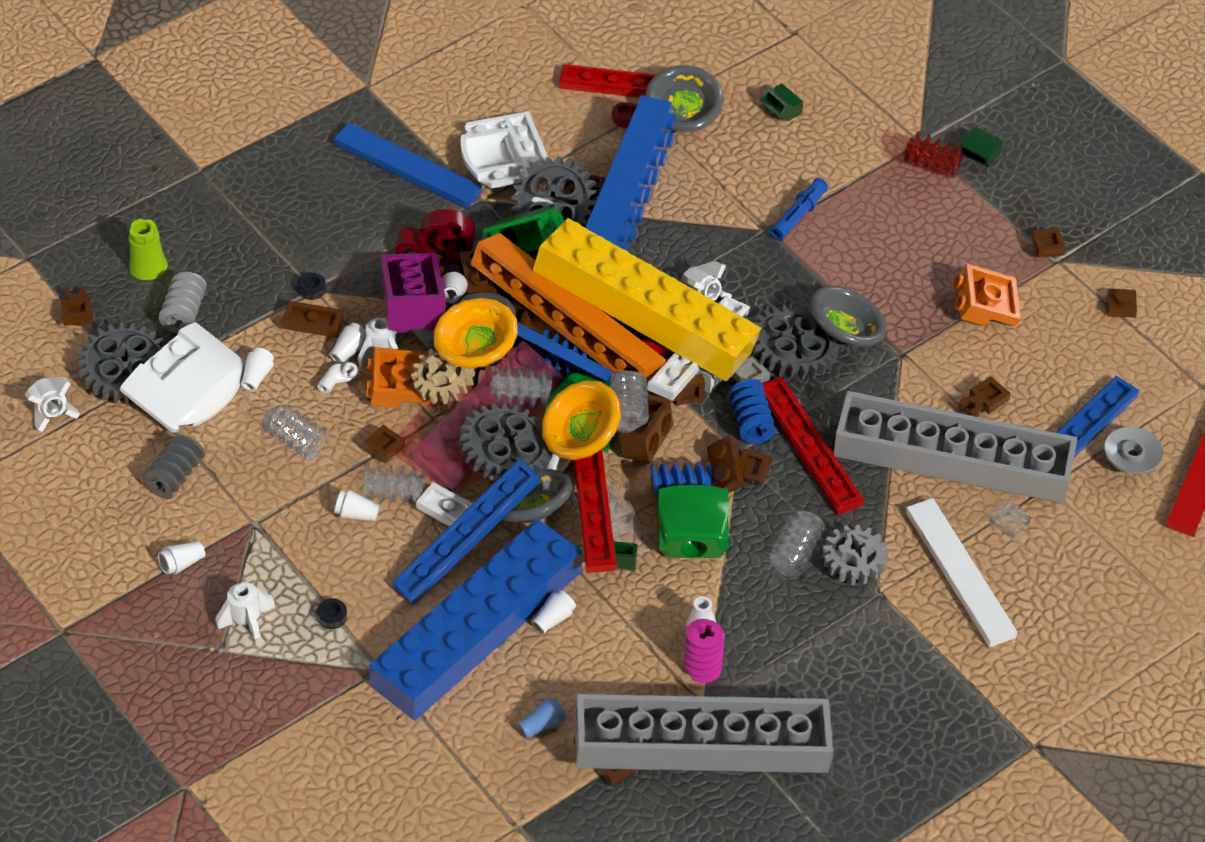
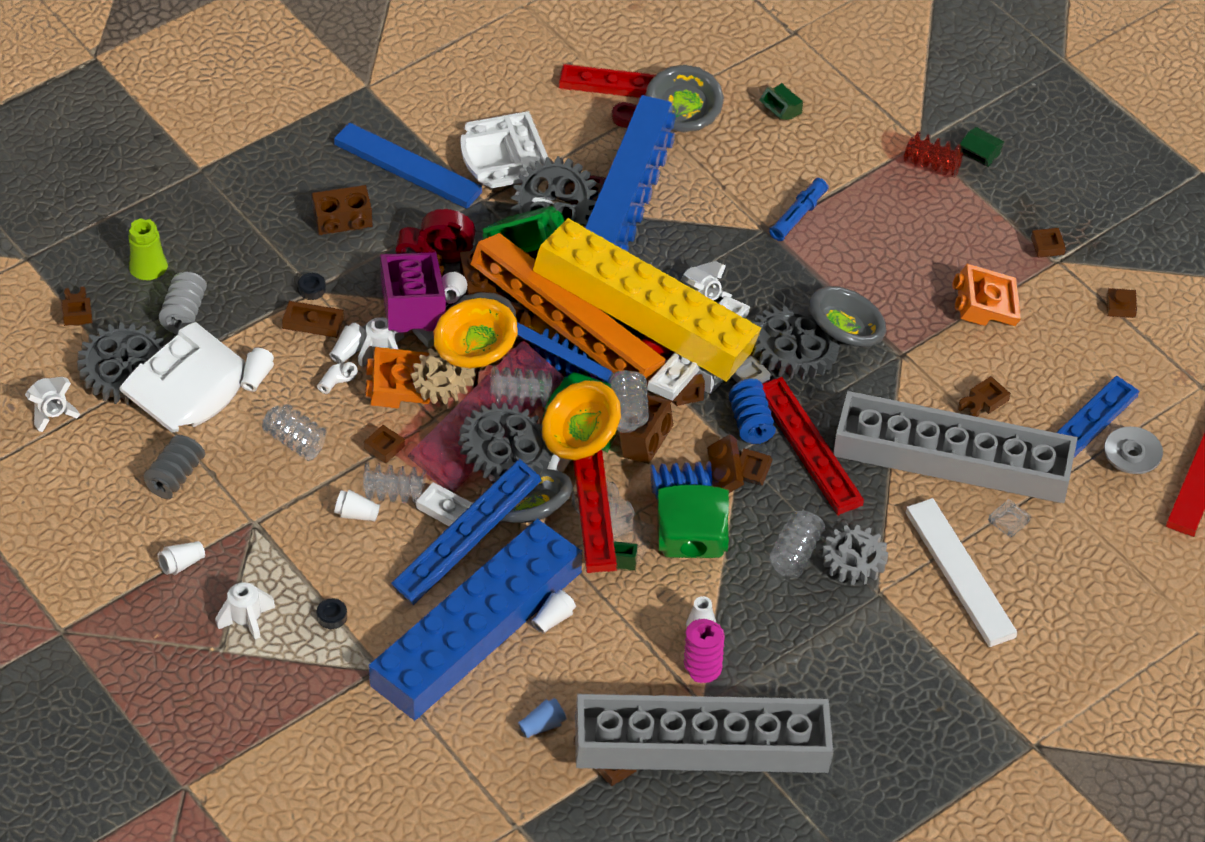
(342, 209): none -> reddish brown brick

